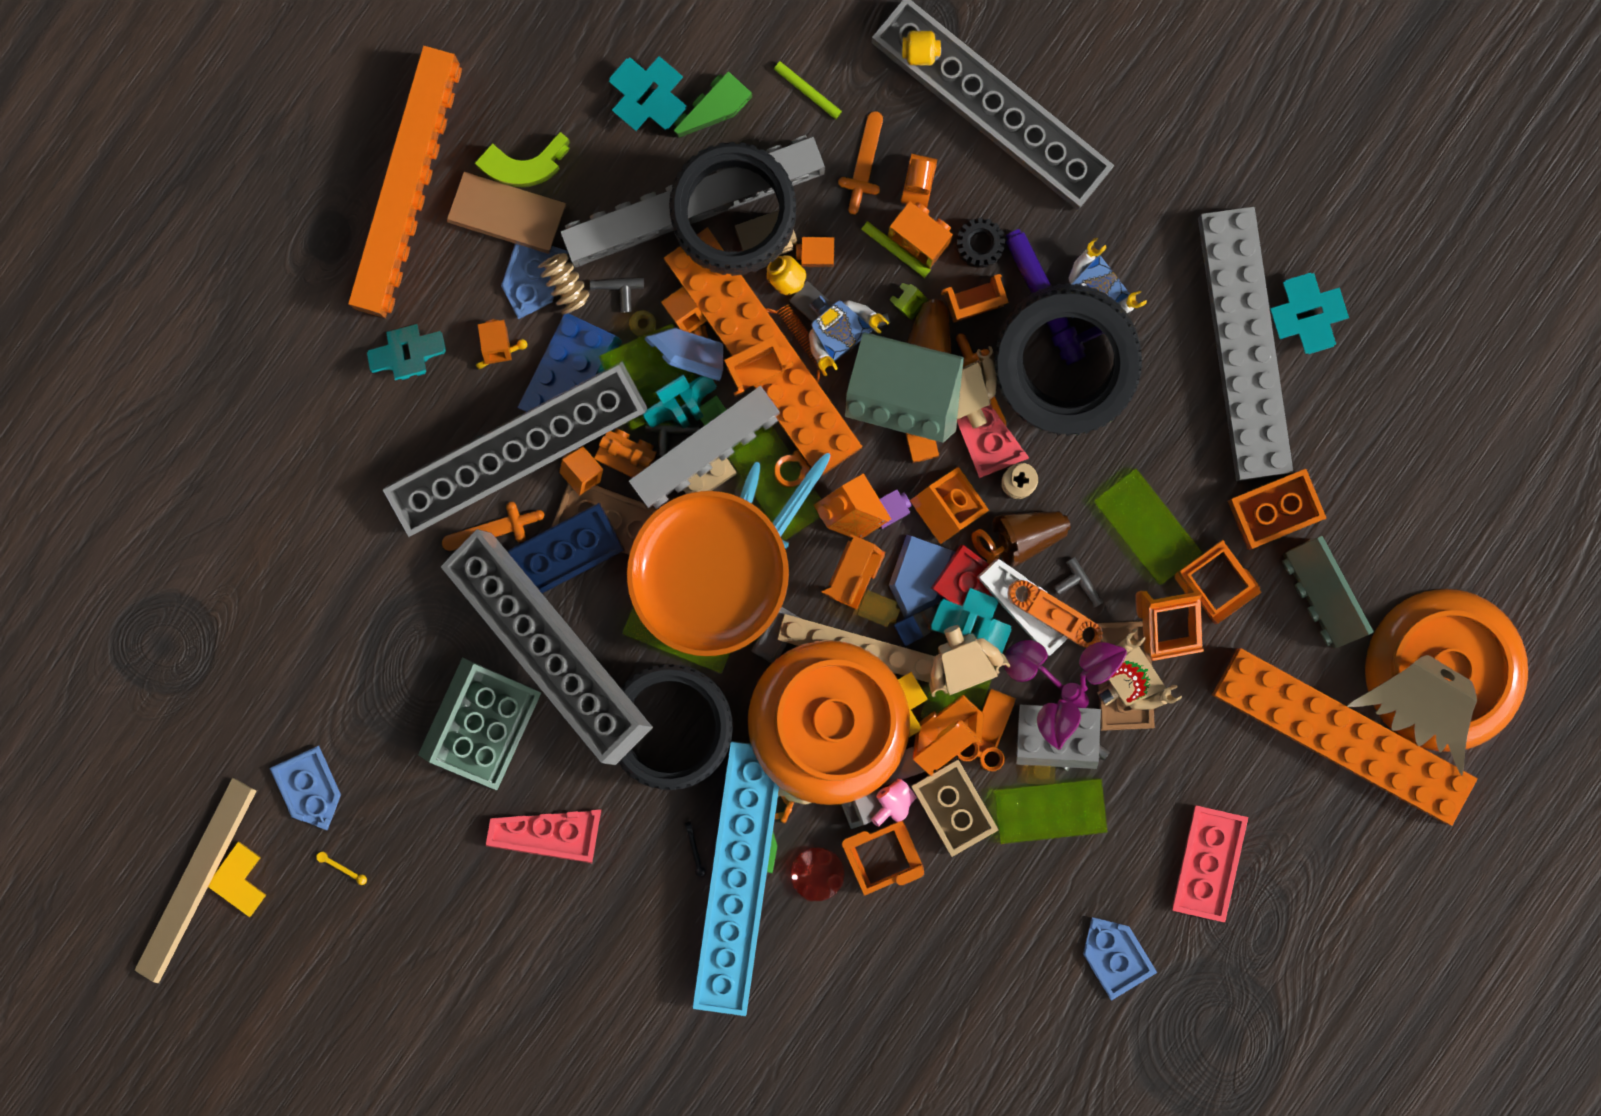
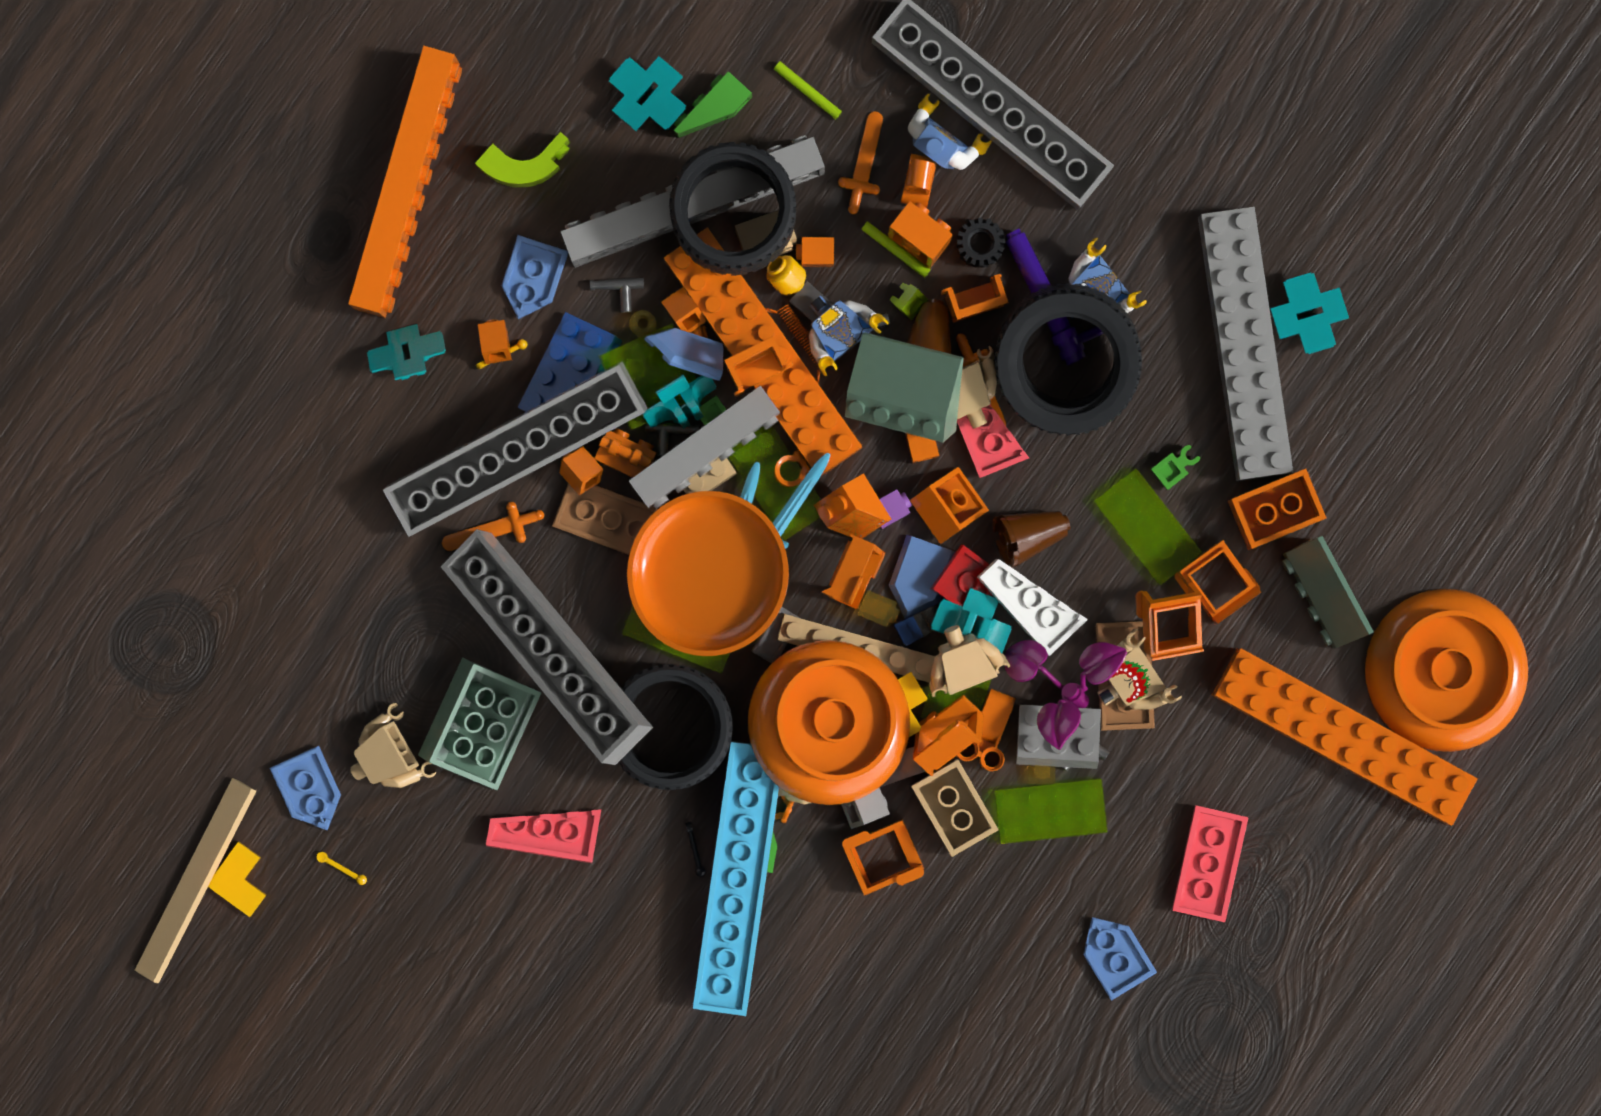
(385, 754): none -> tan torso
(506, 212): medium nougat tile -> none
(565, 282): tan piece -> none
(568, 548): dark blue tile -> none
(817, 874): clear red dish -> none
(894, 801): bright pink piece -> none
(921, 48): yellow head -> none
(941, 144): none -> torso
(982, 551): orange piece -> none
(1028, 474): tan piece -> none
(1054, 613): orange plate -> none
(1078, 577): flat silver piece -> none
(1172, 469): none -> bright green plate
(1430, 702): dark tan piece -> none

